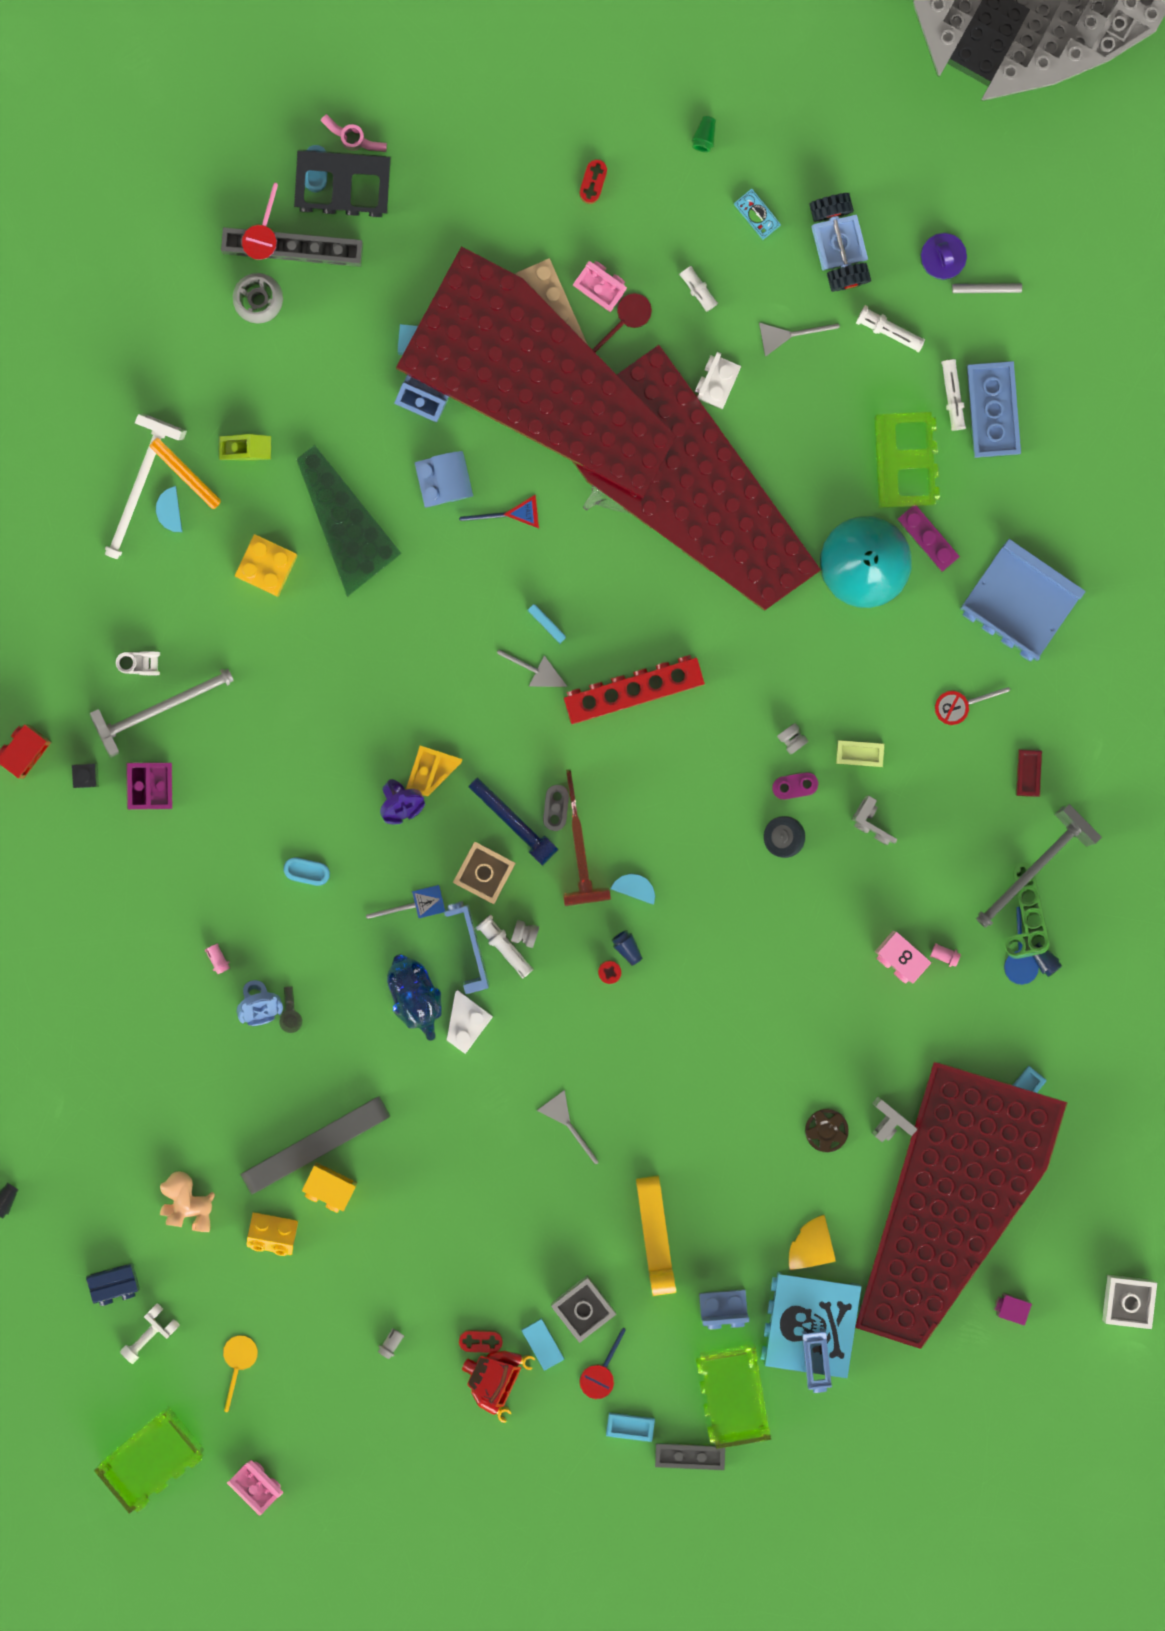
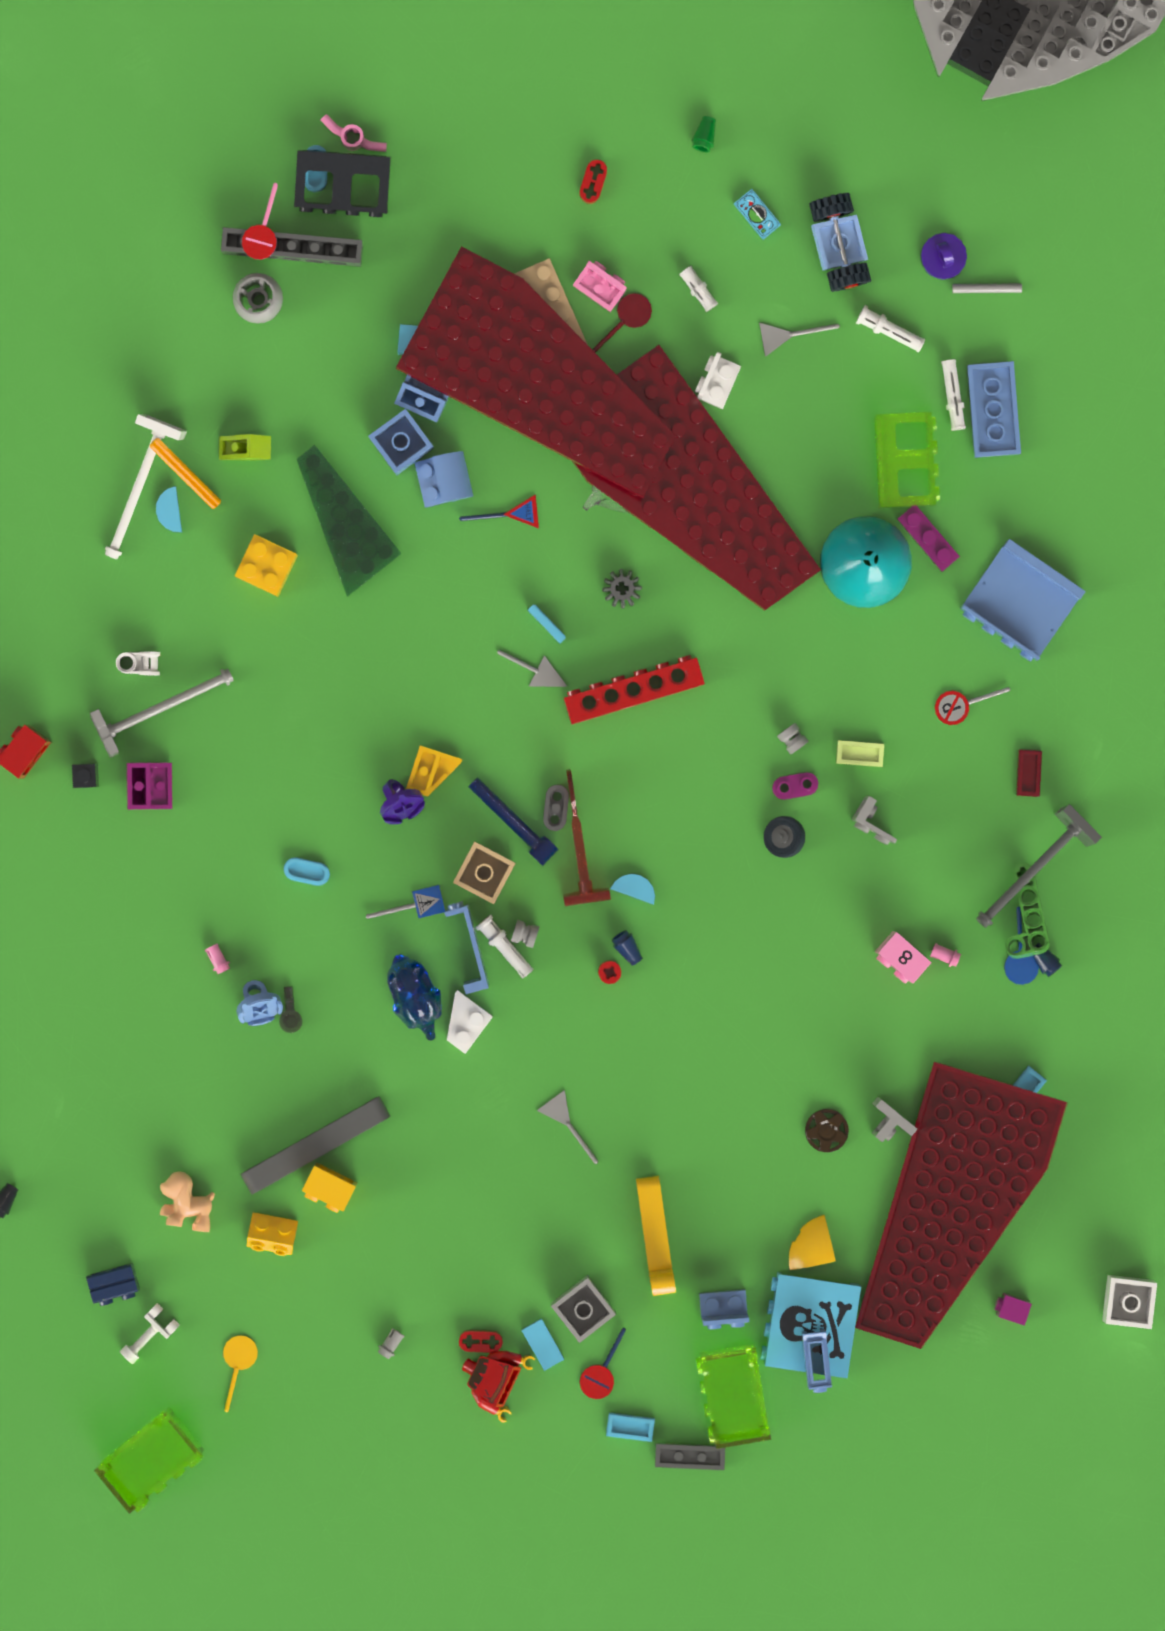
(255, 1486): bright pink bracket -> none
(401, 442): none -> medium blue brick
(627, 583): none -> dark grey gear

